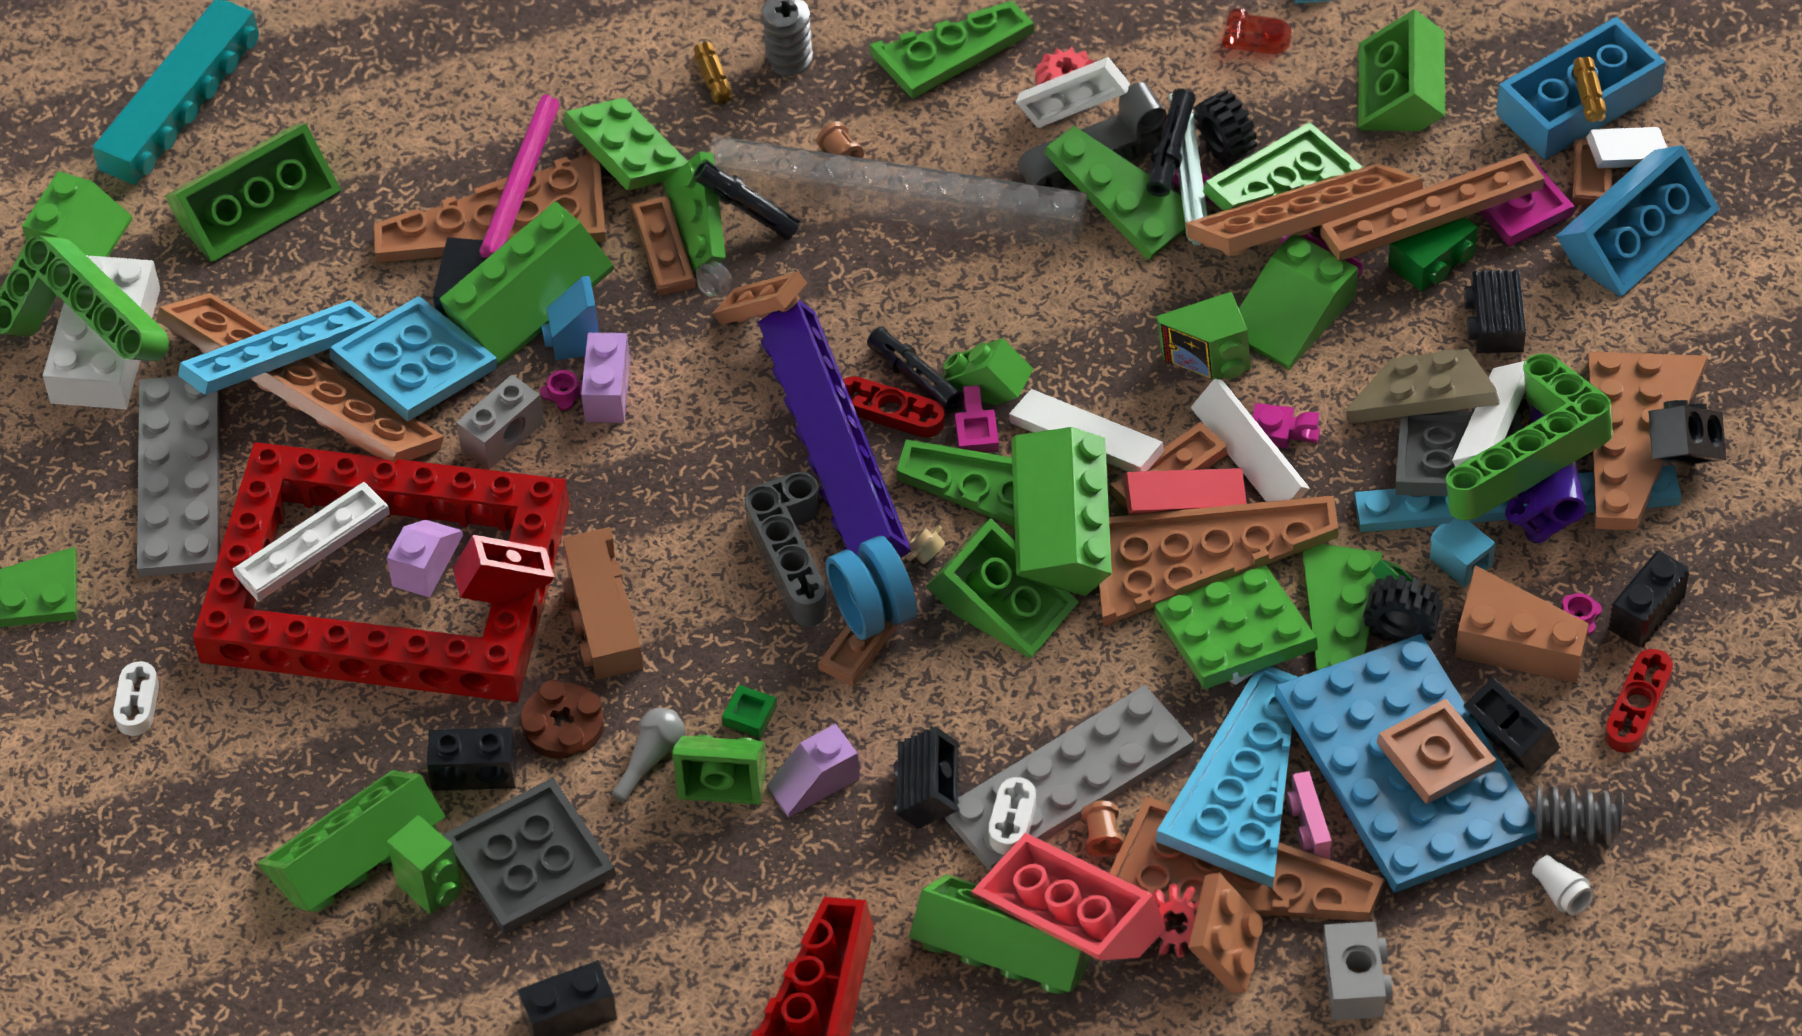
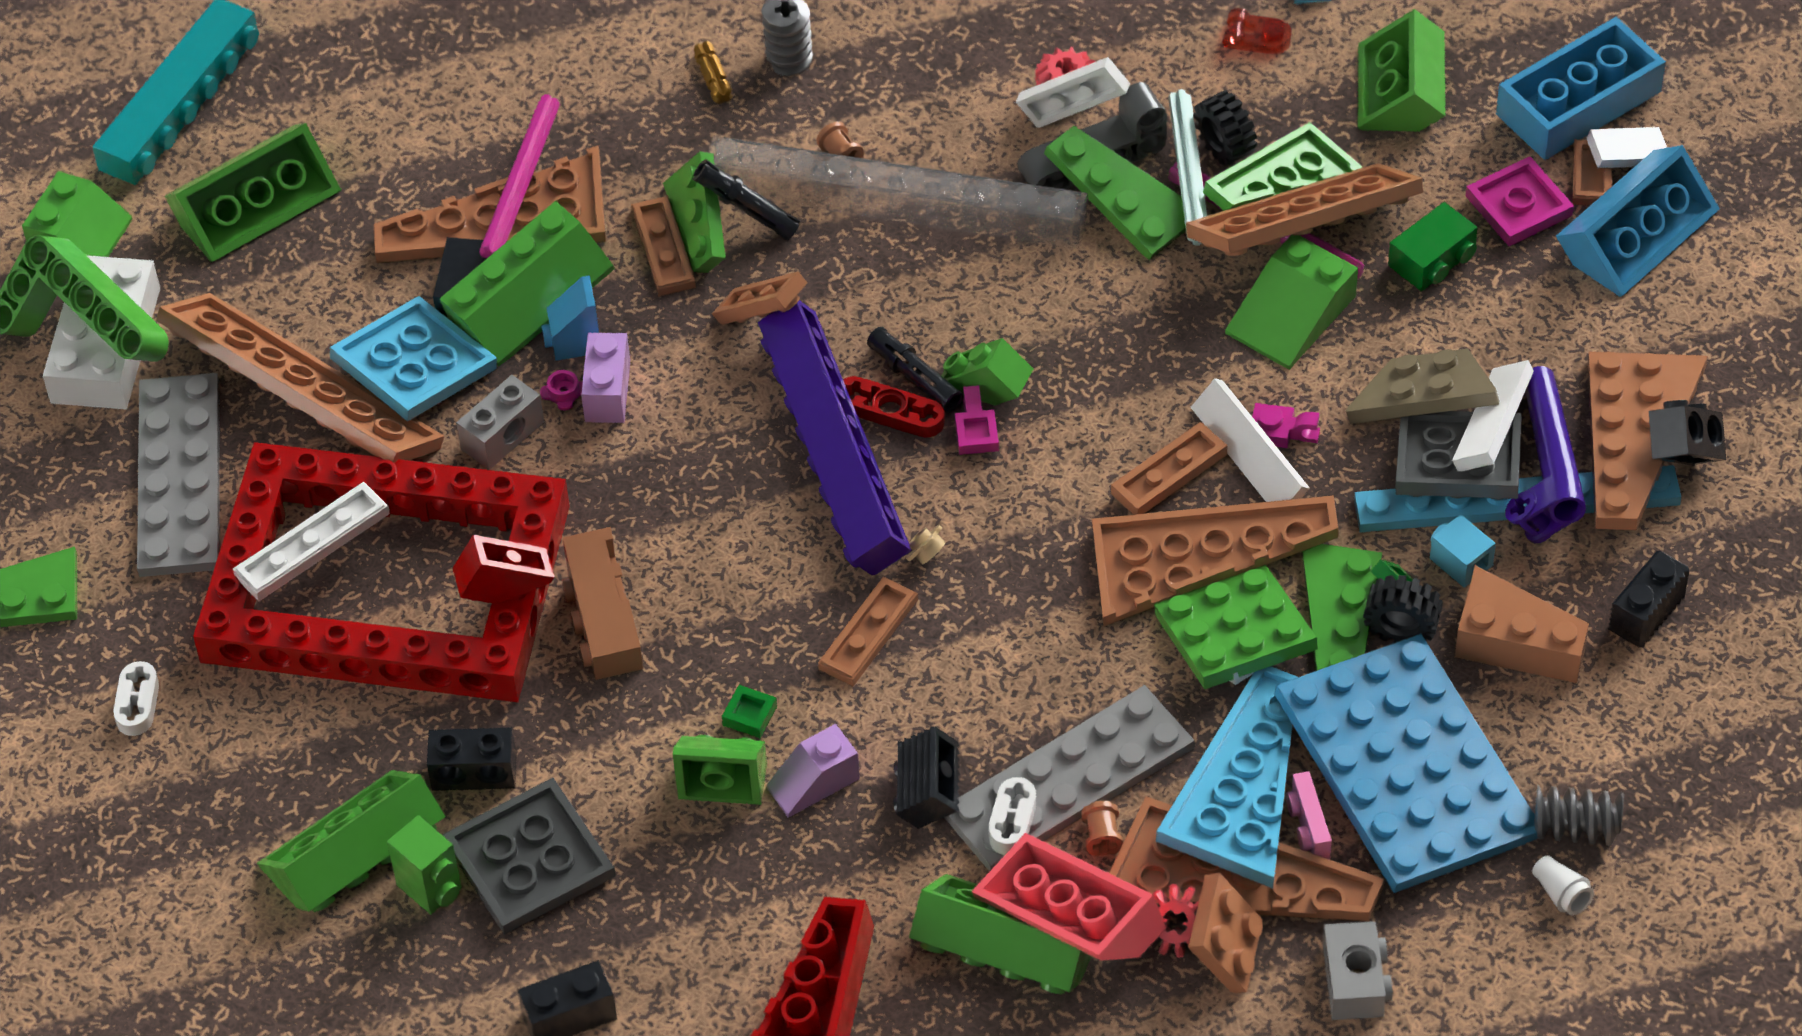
(273, 348): medium azure plate -> none
(422, 556): lavender slope -> none
(558, 699): copper plate -> none
(624, 143): bright green plate -> none
(657, 737): light grey piece -> none
(713, 279): clear plate -> none
(772, 519): dark grey beam -> none
(871, 587): dark azure wheel -> none
(951, 48): bright green wing -> none
(961, 476): bright green wing -> none
(985, 591): bright green slope -> none
(1061, 509): bright green slope -> none
(1124, 446): white tile -> none
(1167, 154): black pin -> none
(1183, 489): coral tile -> none
(1206, 338): bright green slope -> none
(1432, 206): nougat plate -> none
(1436, 751): nougat plate -> none
(1496, 311): black brick -> none
(1512, 726): black brick -> none
(1573, 426): bright green beam -> none
(1585, 605): dark pink plate -> none
(1589, 89): pearl gold axle -> none
(1634, 685): red beam -> none

